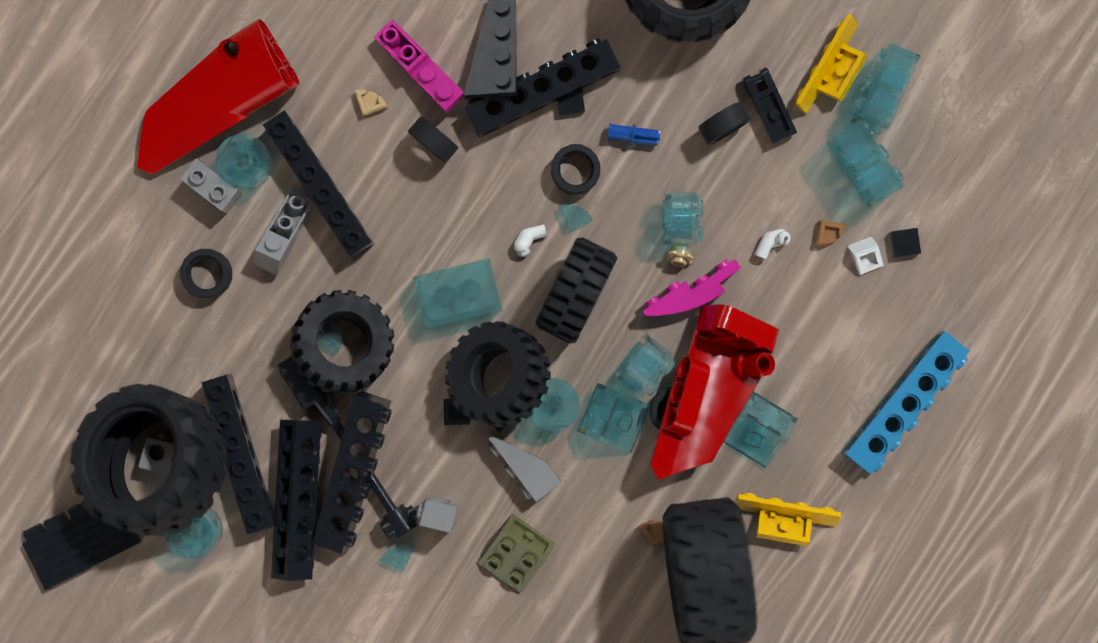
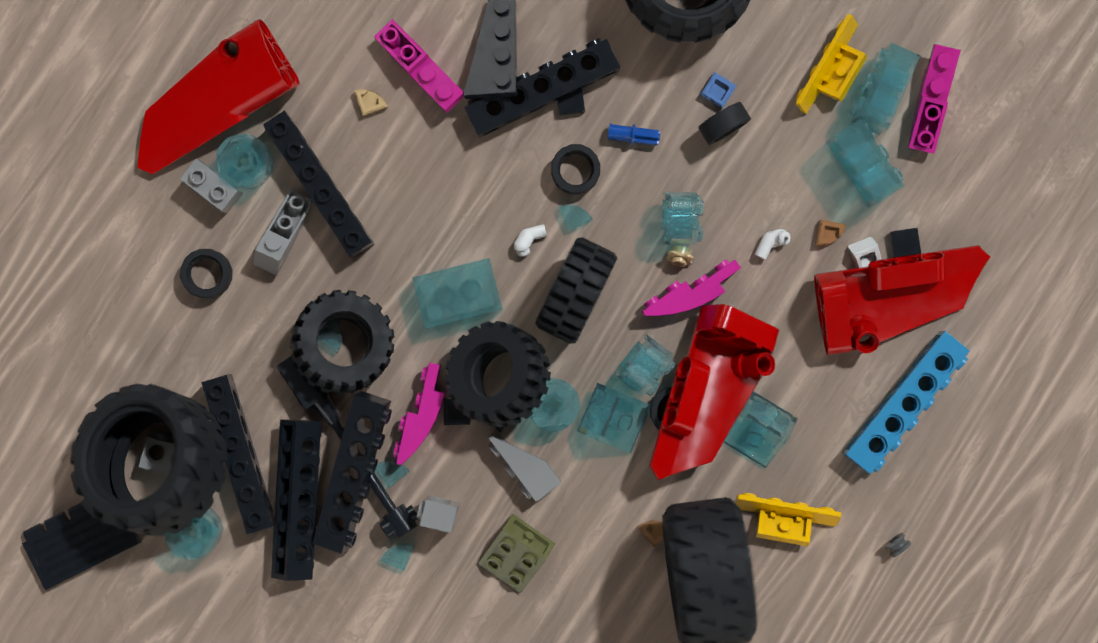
(391, 472): none -> clear light blue tile
(418, 425): none -> dark pink slope
(433, 139): black tyre -> none
(718, 90): none -> medium blue tile
(770, 106): black plate -> none
(893, 296): none -> red panel
(897, 544): none -> dark grey bush
(933, 98): none -> dark pink slope

